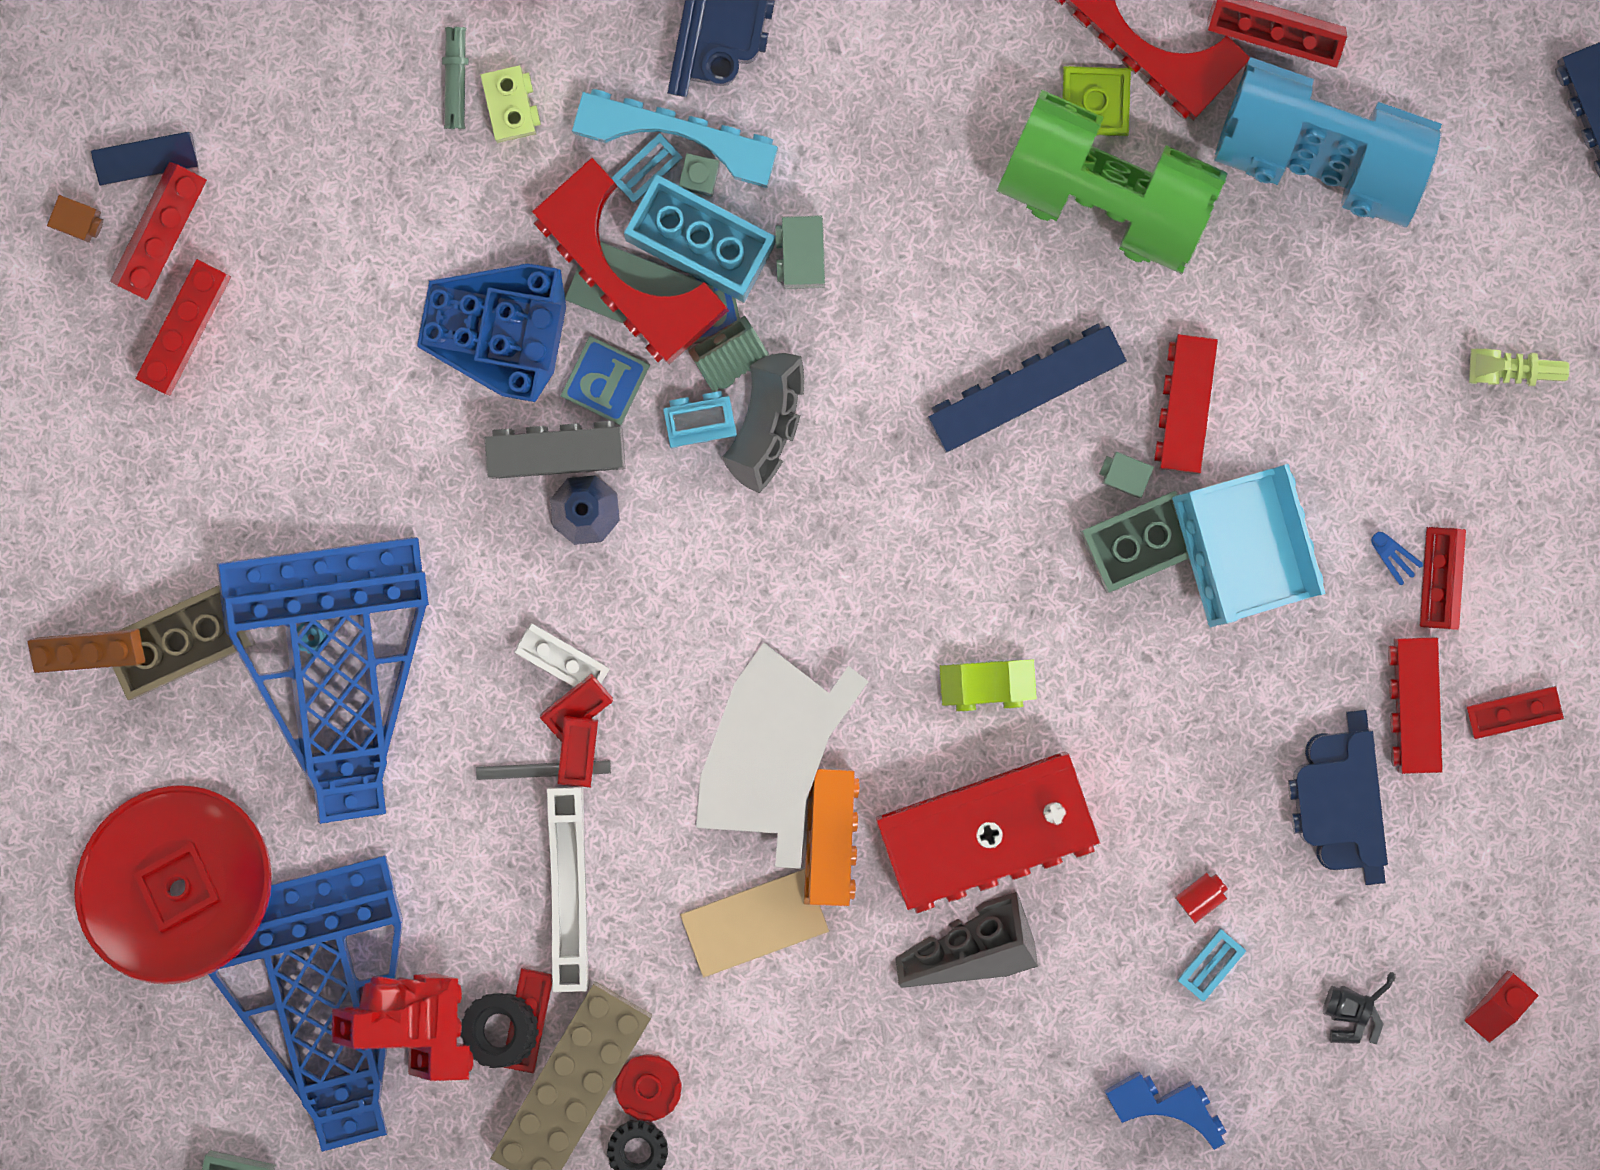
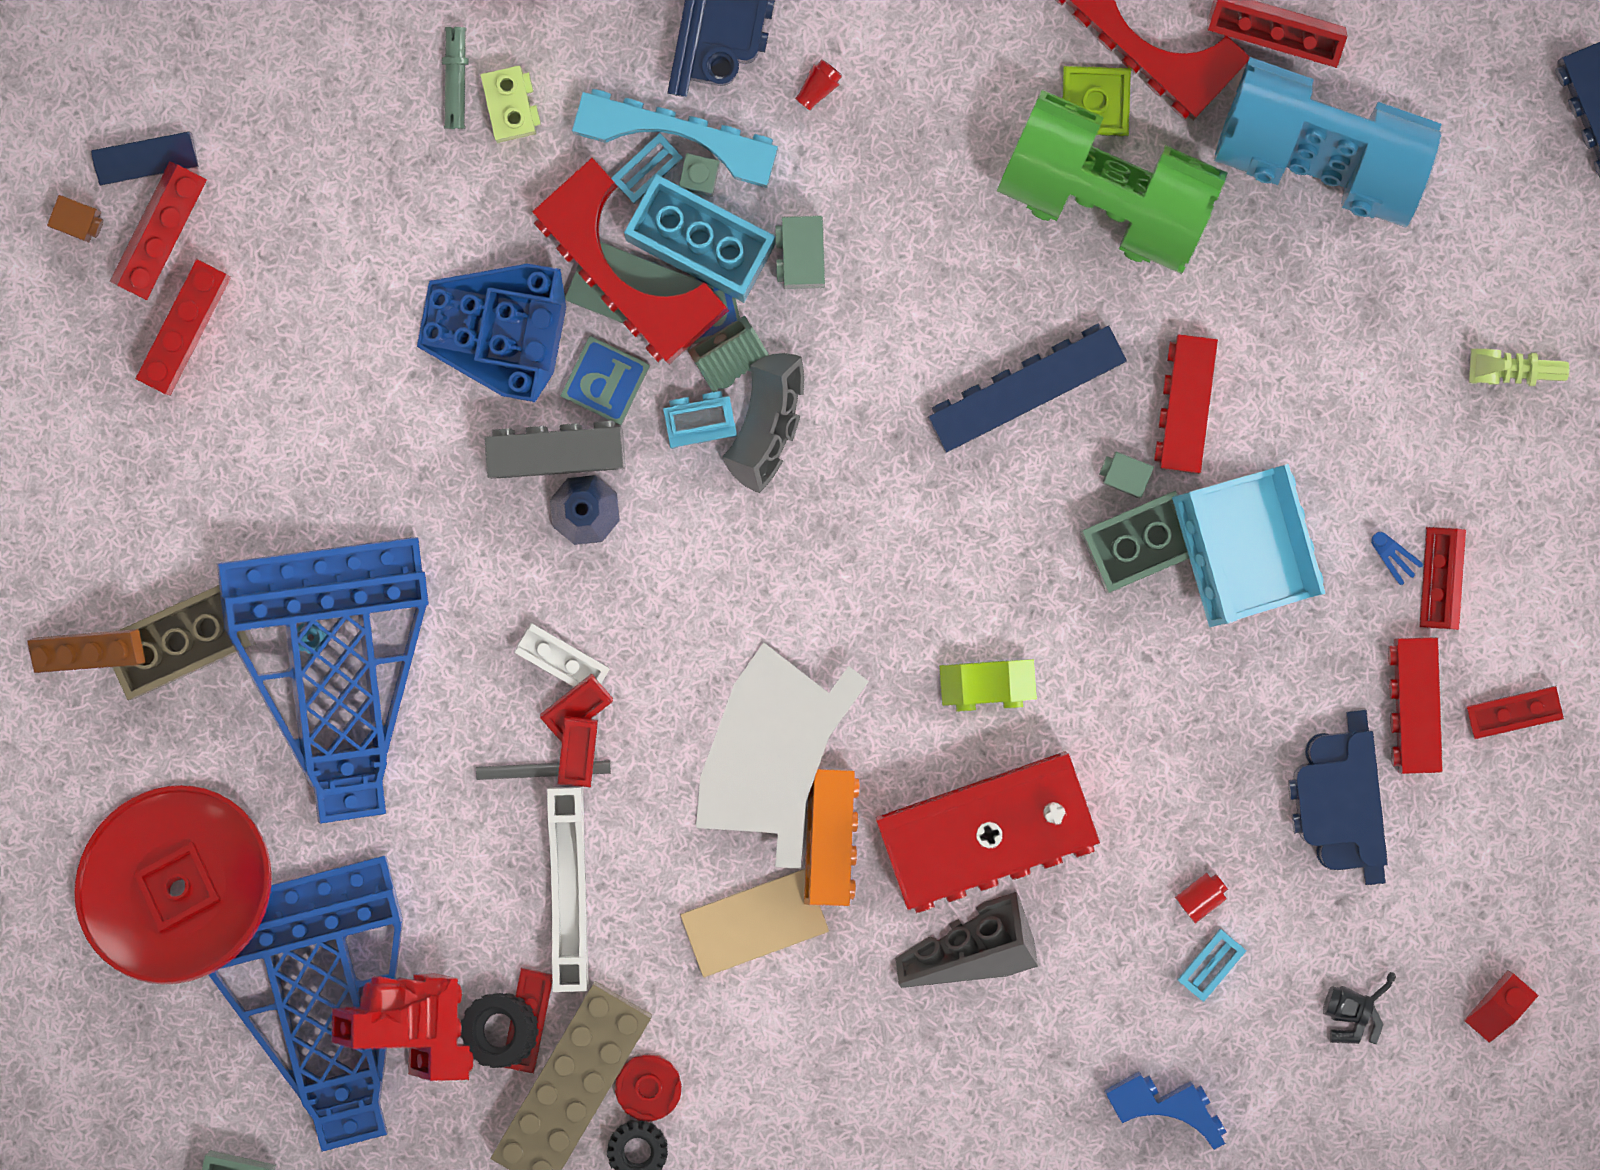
(818, 84): none -> red cone

